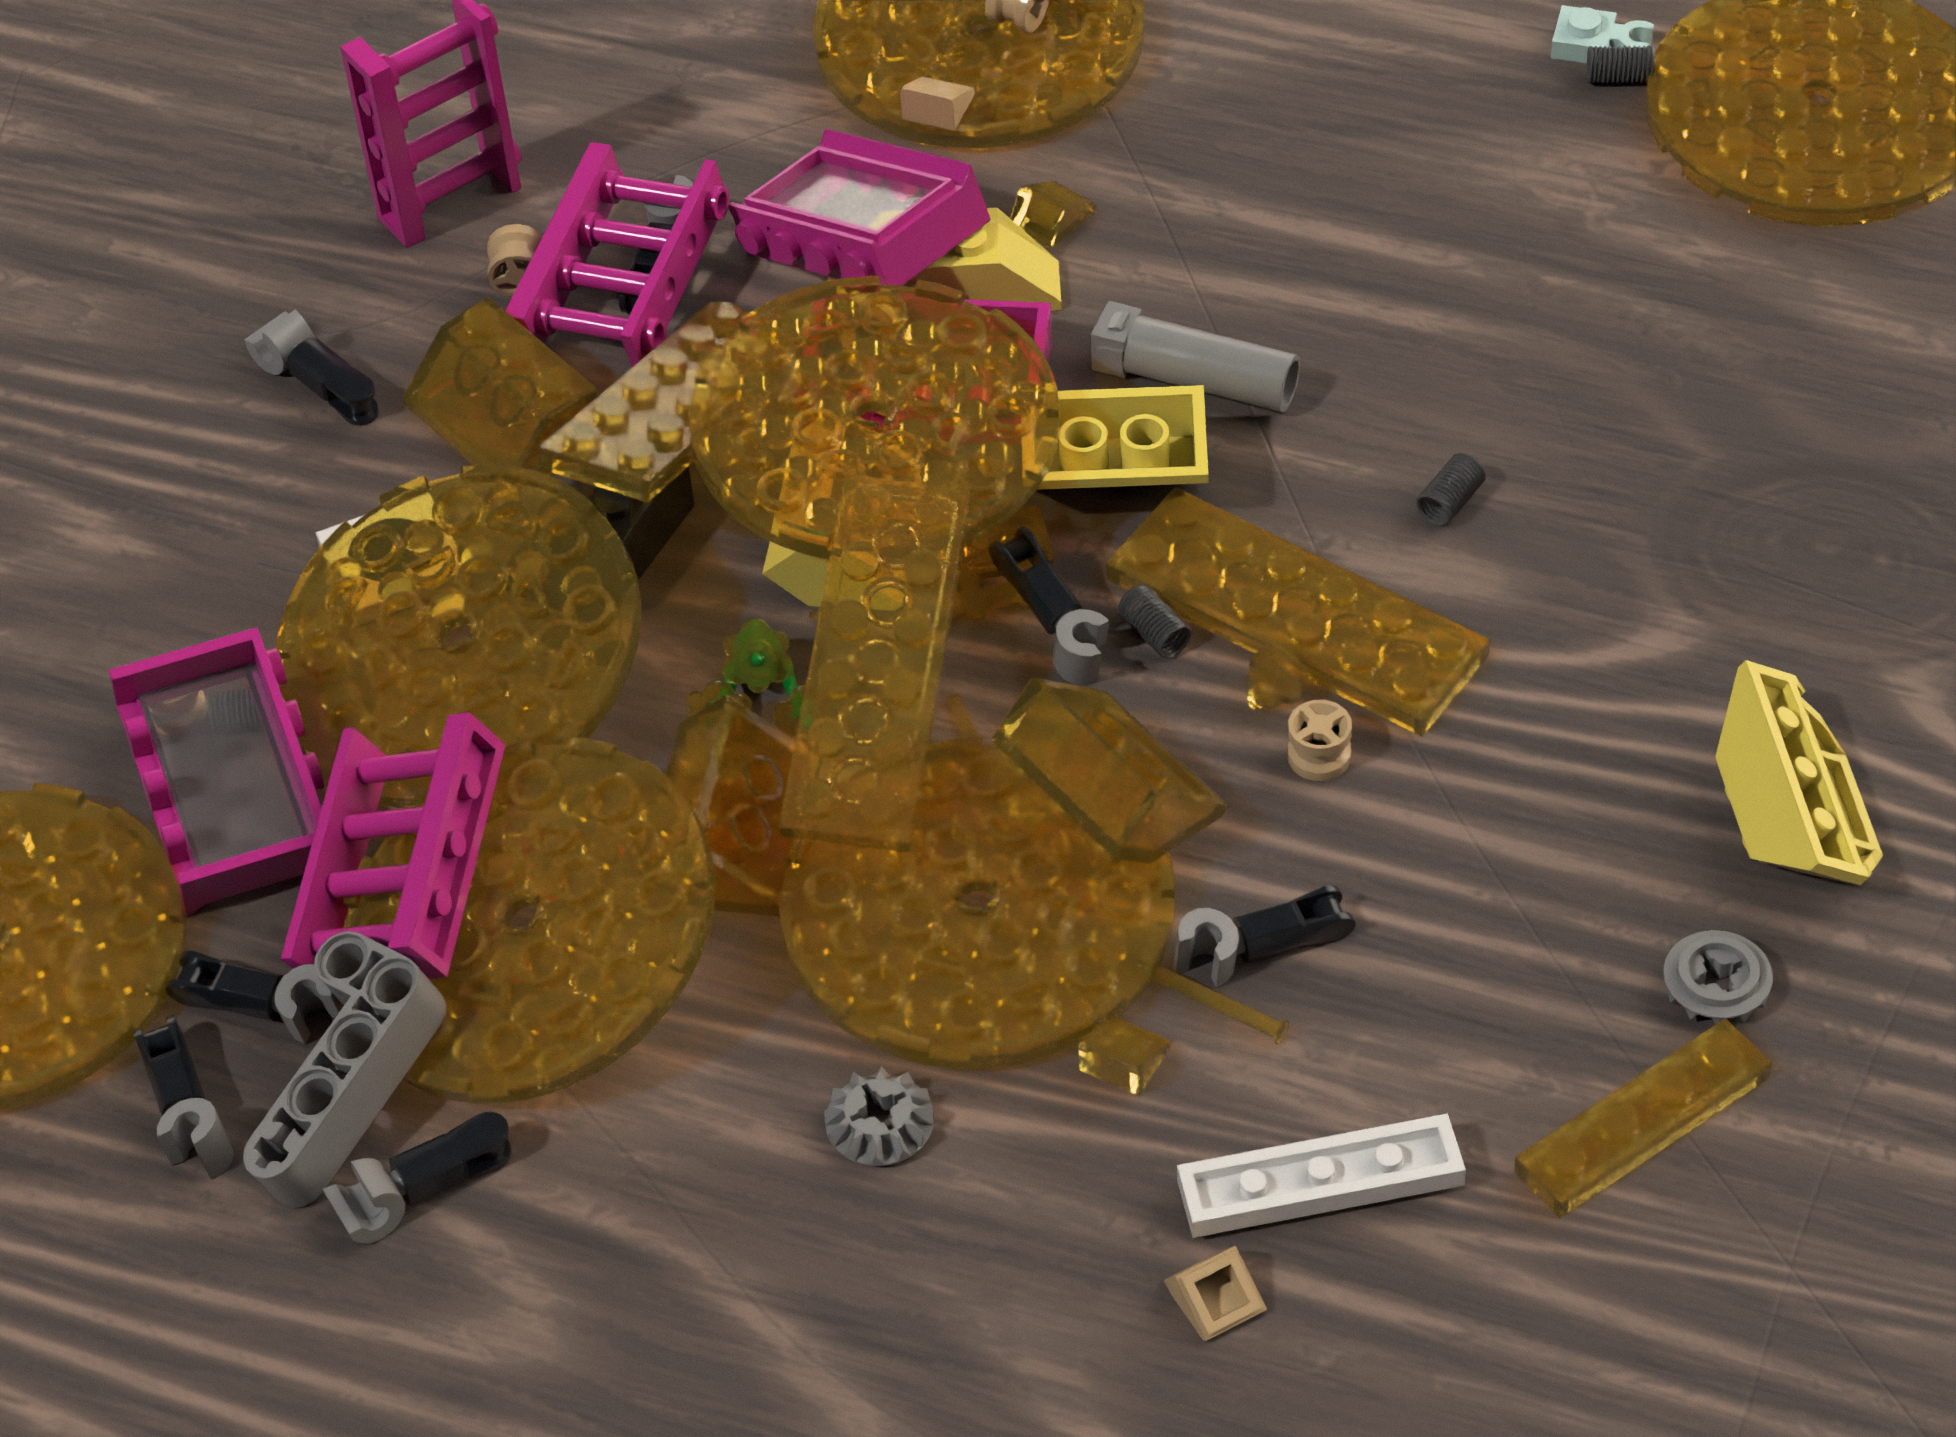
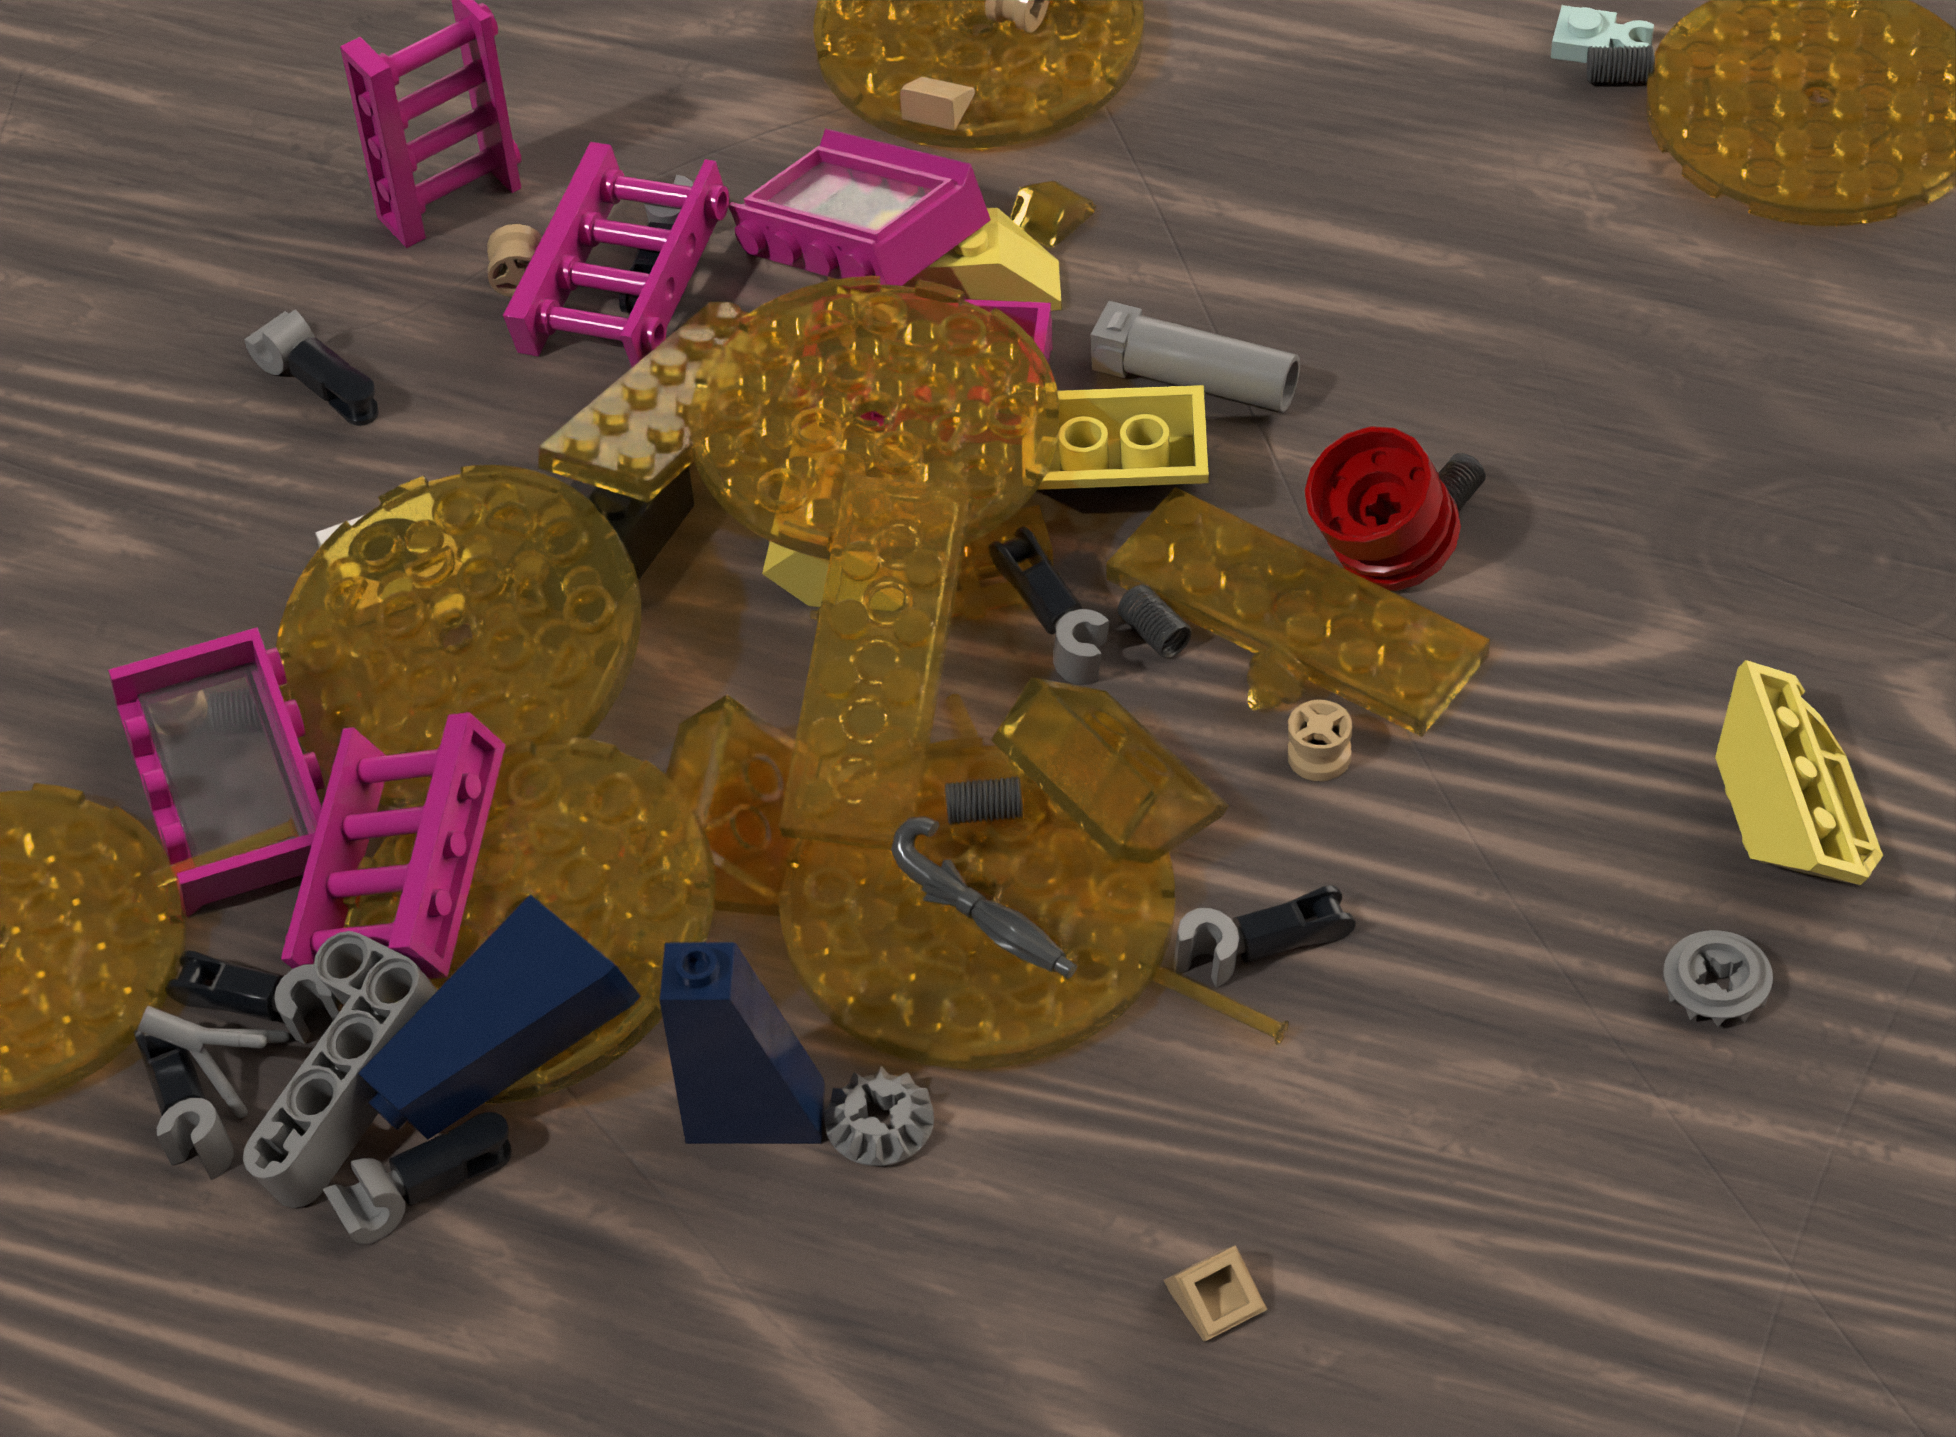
(193, 1037): none -> light grey plant
(247, 844): none -> clear yellow piece
(495, 389): clear yellow slope -> none
(496, 1021): none -> dark blue slope
(734, 1053): none -> dark blue slope
(757, 659): clear yellow plant -> none
(945, 886): none -> dark grey piece
(984, 800): none -> dark grey piece
(1122, 1054): clear yellow slope -> none
(1320, 1175): white plate -> none
(1383, 507): none -> red wheel
(1642, 1118): clear yellow plate -> none

